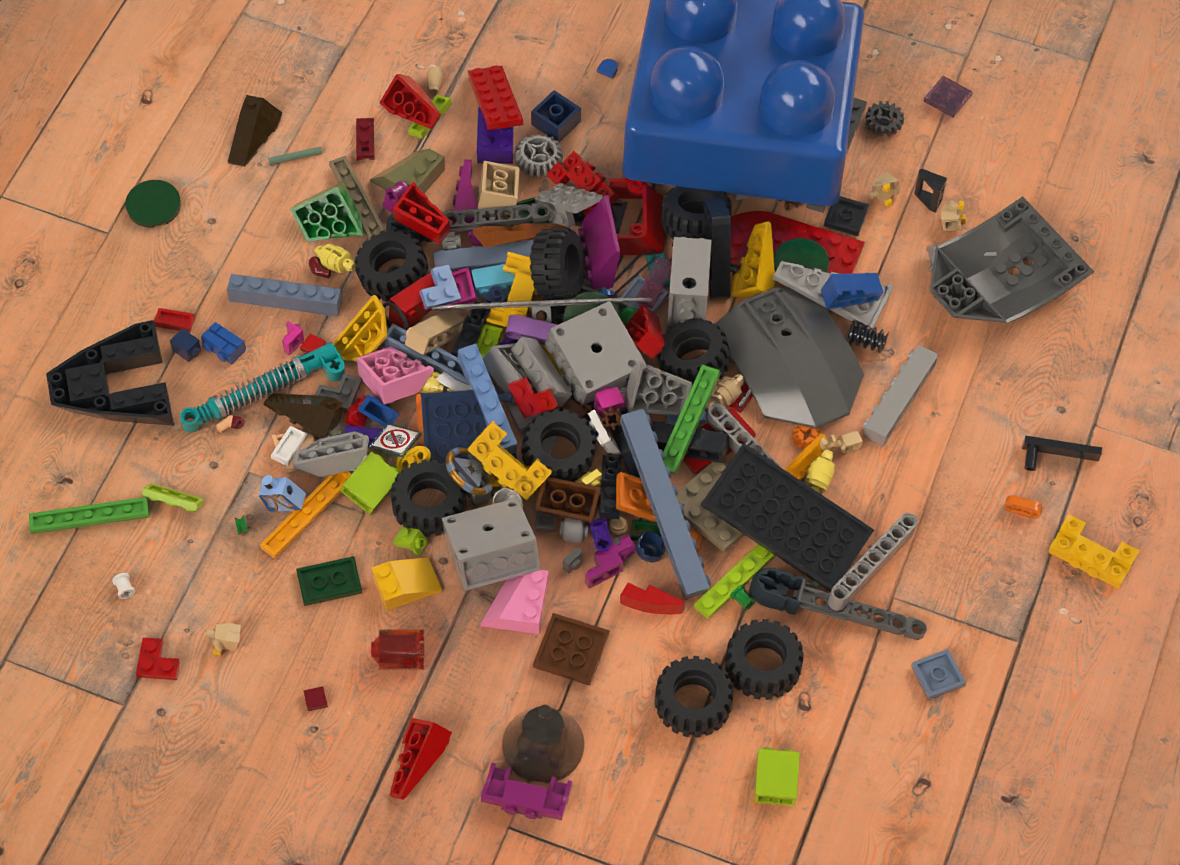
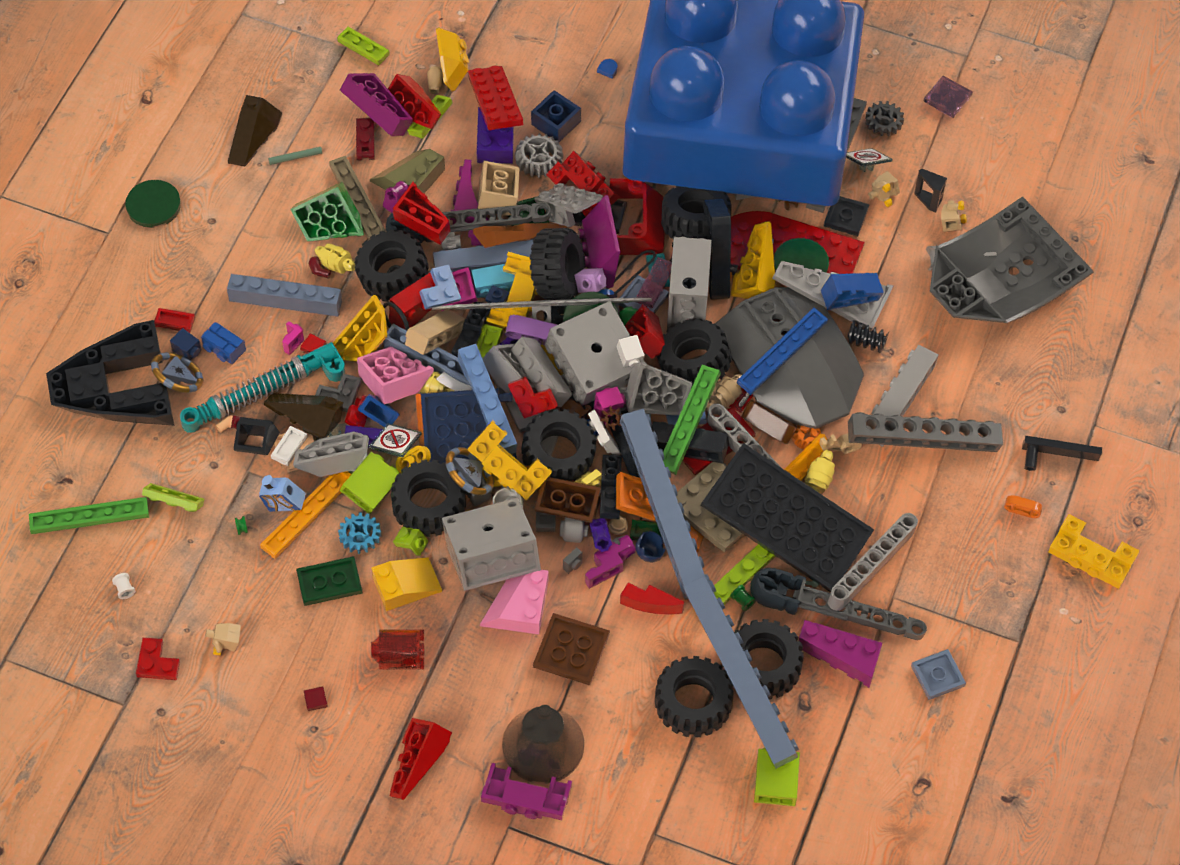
(177, 372): none -> sand blue piece
(255, 427): none -> black tile
(359, 528): none -> dark azure gear
(363, 46): none -> lime plate
(377, 102): none -> magenta wedge
(452, 57): none -> yellow wedge
(590, 280): none -> lavender brick
(630, 351): none -> white brick
(740, 672): none -> sand blue brick
(769, 421): none -> beam
(782, 351): none -> blue tile
(841, 650): none -> magenta wedge
(867, 158): none -> piece
(916, 437): none -> dark grey brick

